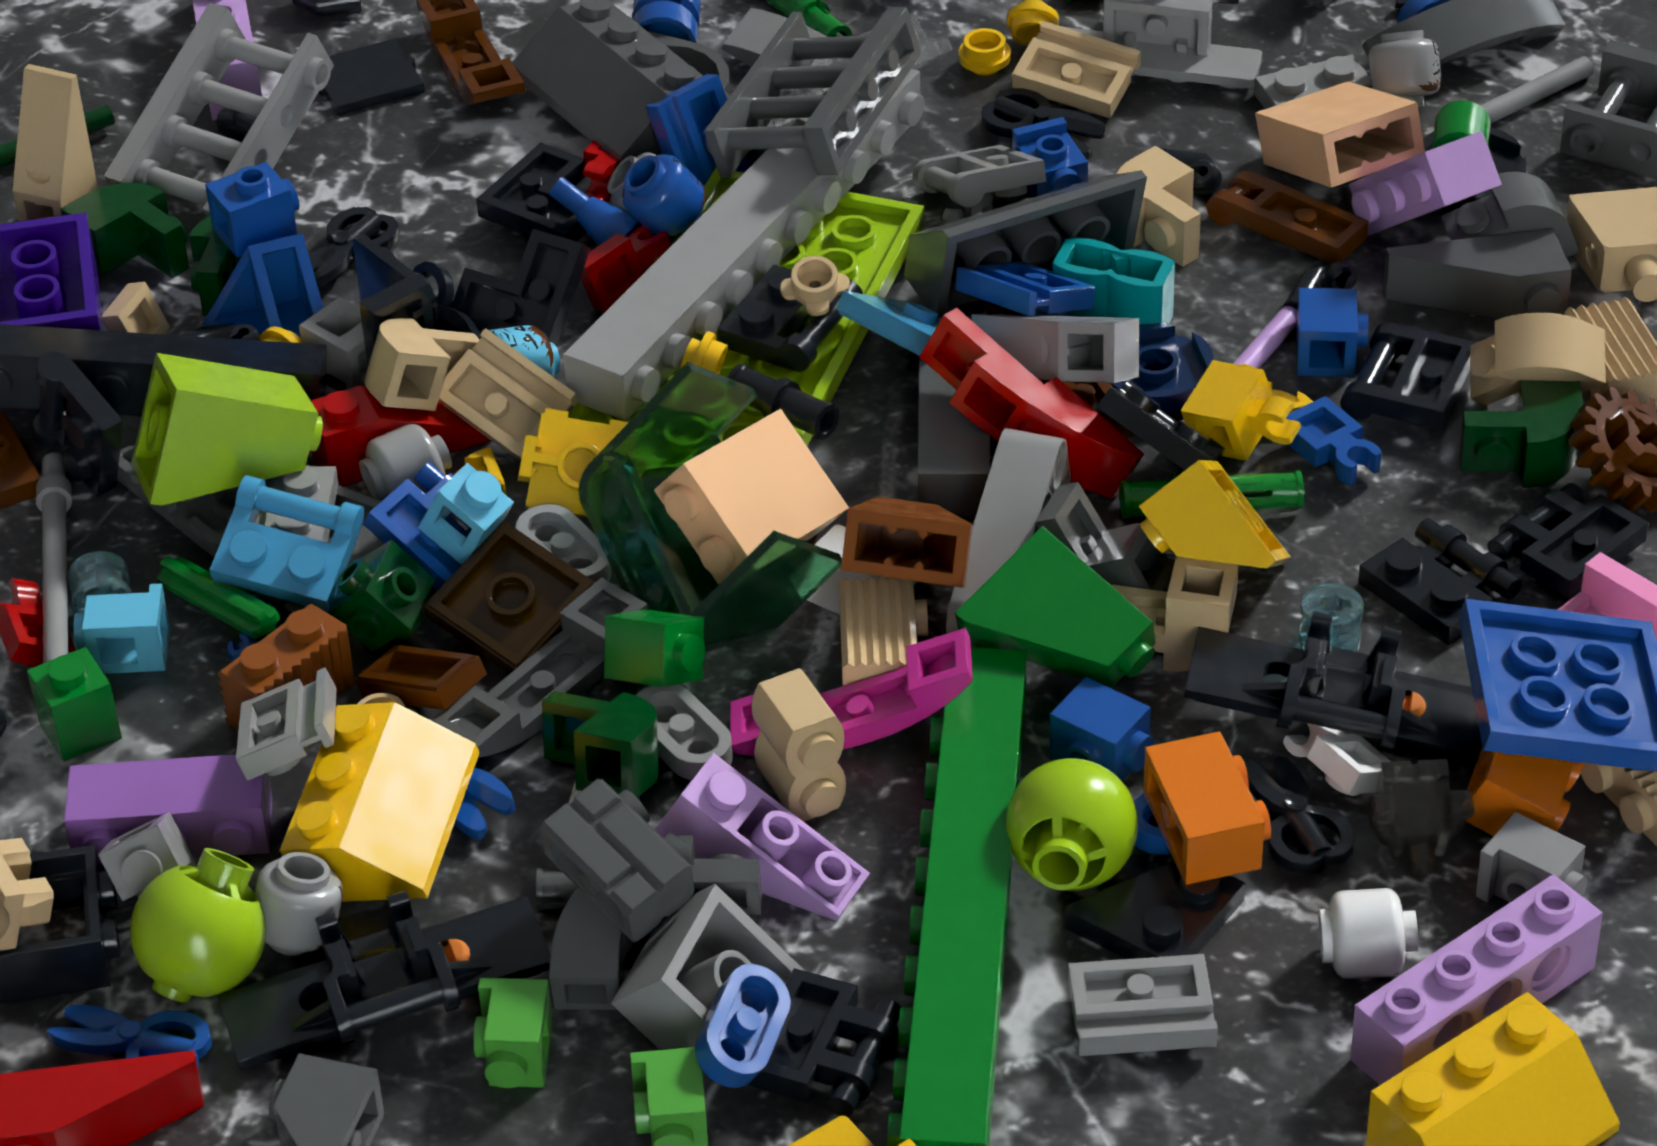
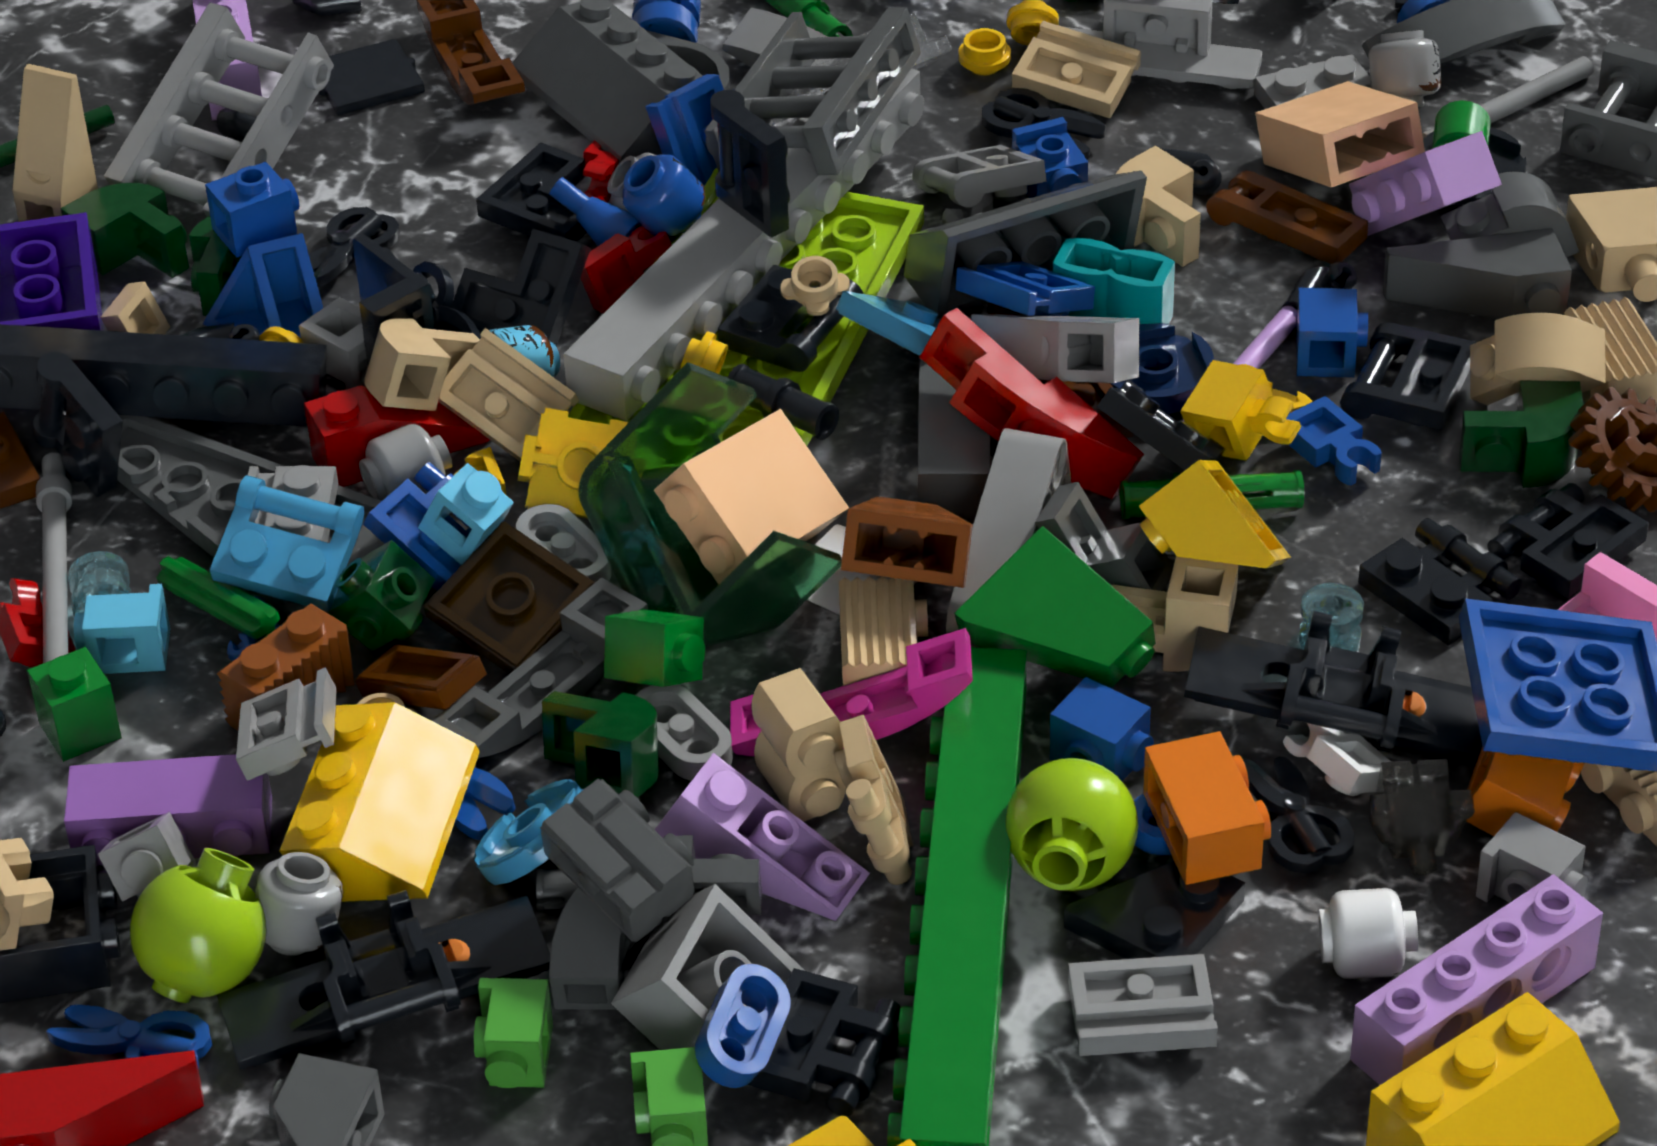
(216, 424): lime slope -> none
(515, 844): none -> dark azure tile
(751, 164): none -> black plate
(874, 800): none -> tan plate

